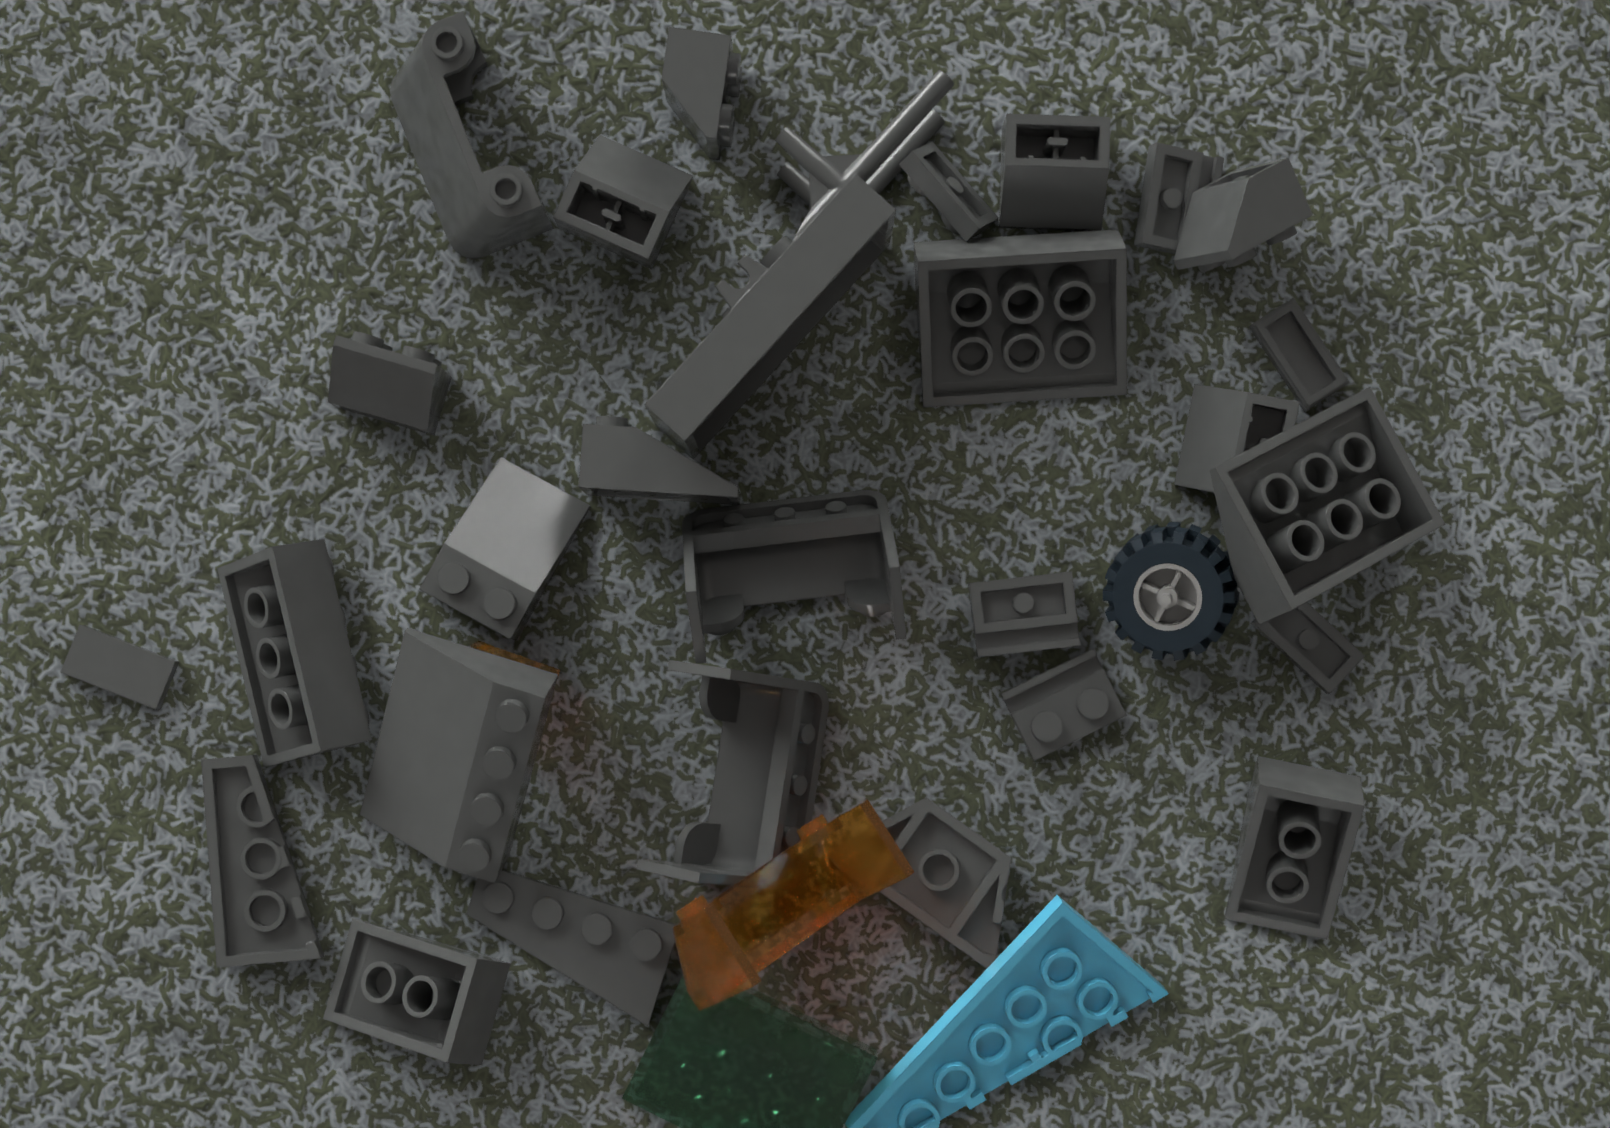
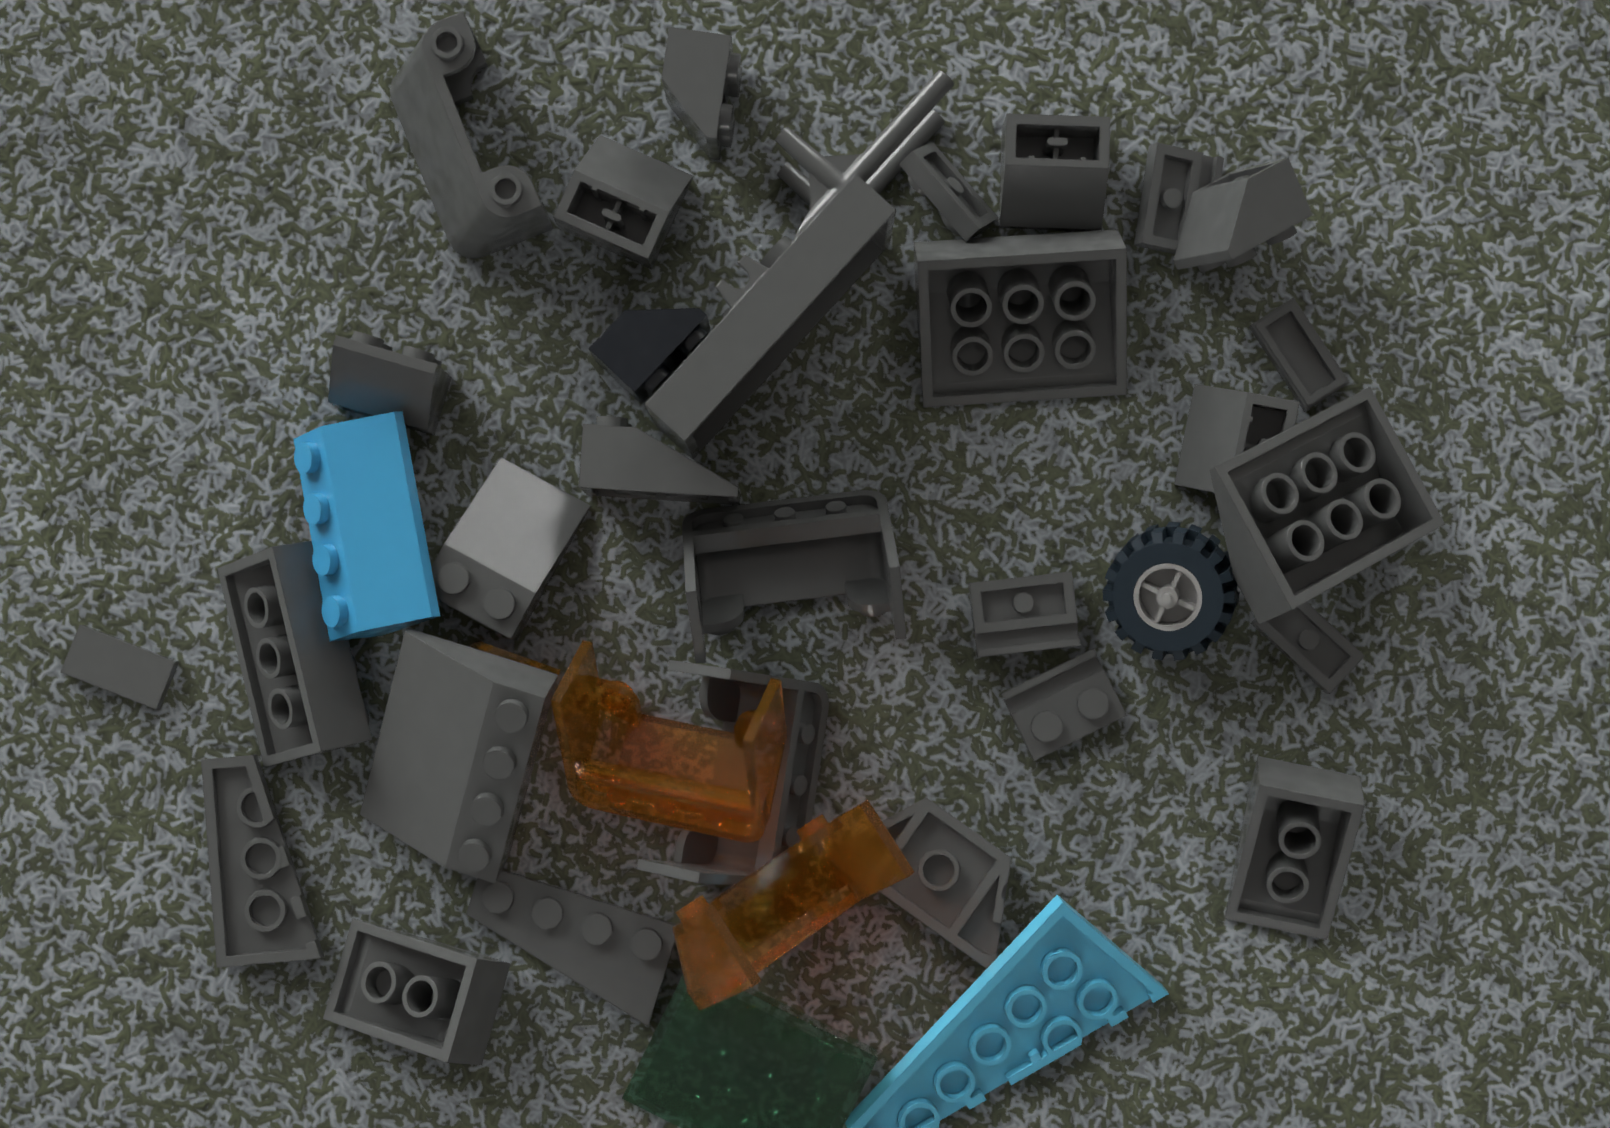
(366, 527): none -> dark azure slope
(648, 345): none -> black slope
(663, 766): none -> clear orange windscreen

